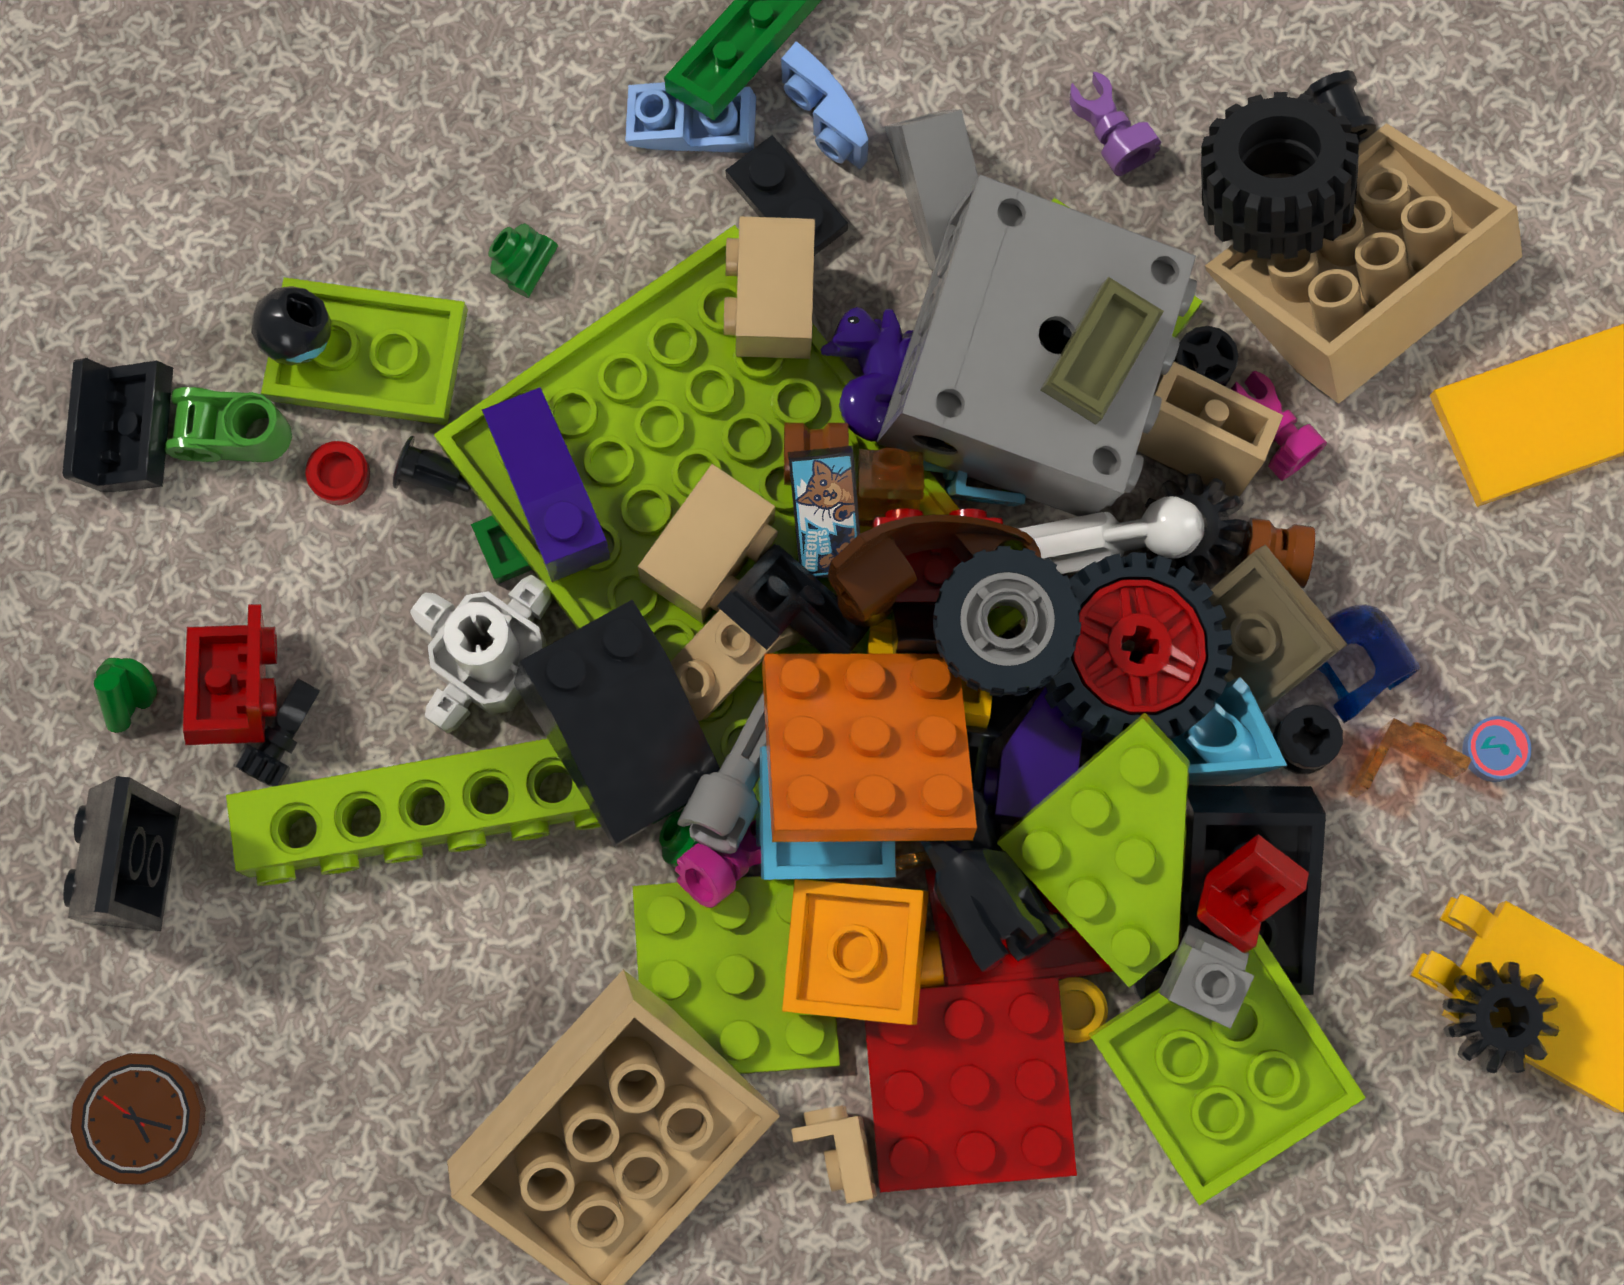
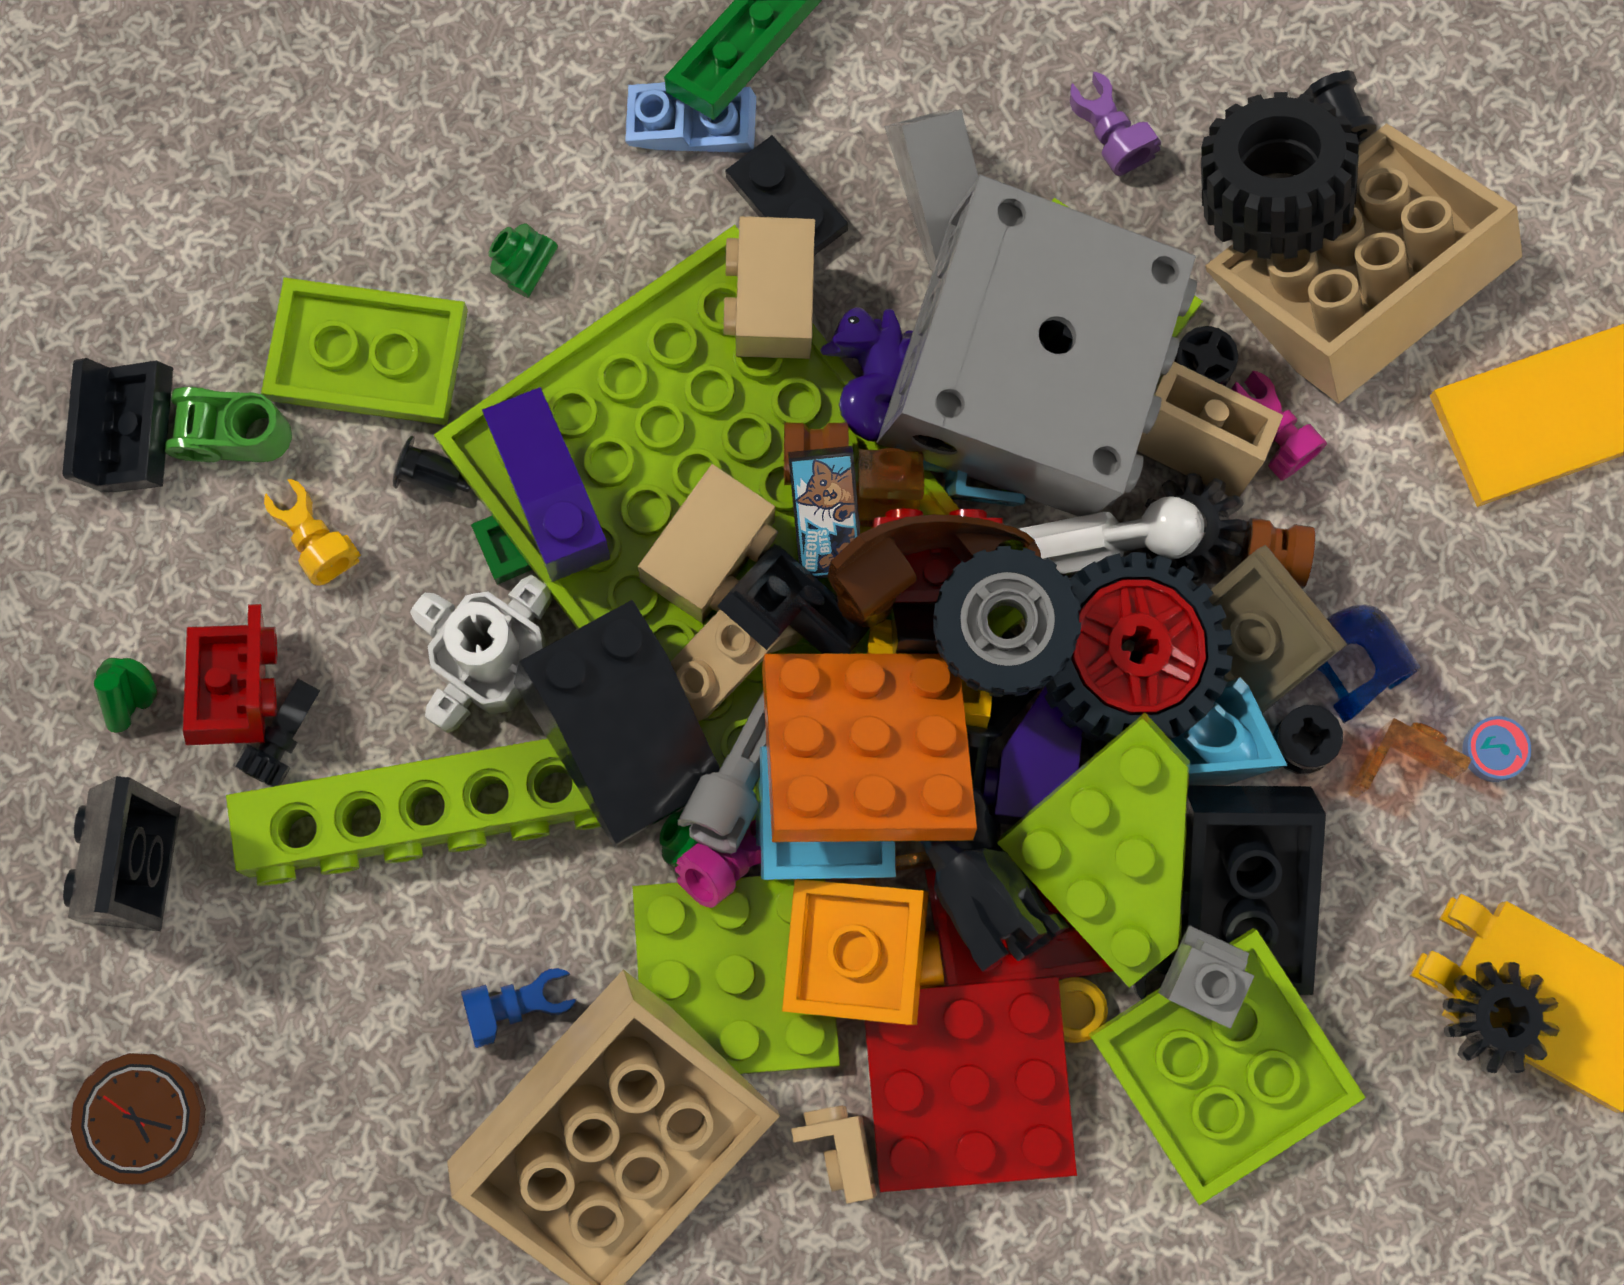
(291, 325): black piece -> none
(313, 539): none -> yellow piece
(337, 473): red tile -> none
(510, 1004): none -> blue piece
(835, 119): light blue slope -> none
(1102, 350): olive tile -> none
(1248, 891): red bracket -> none

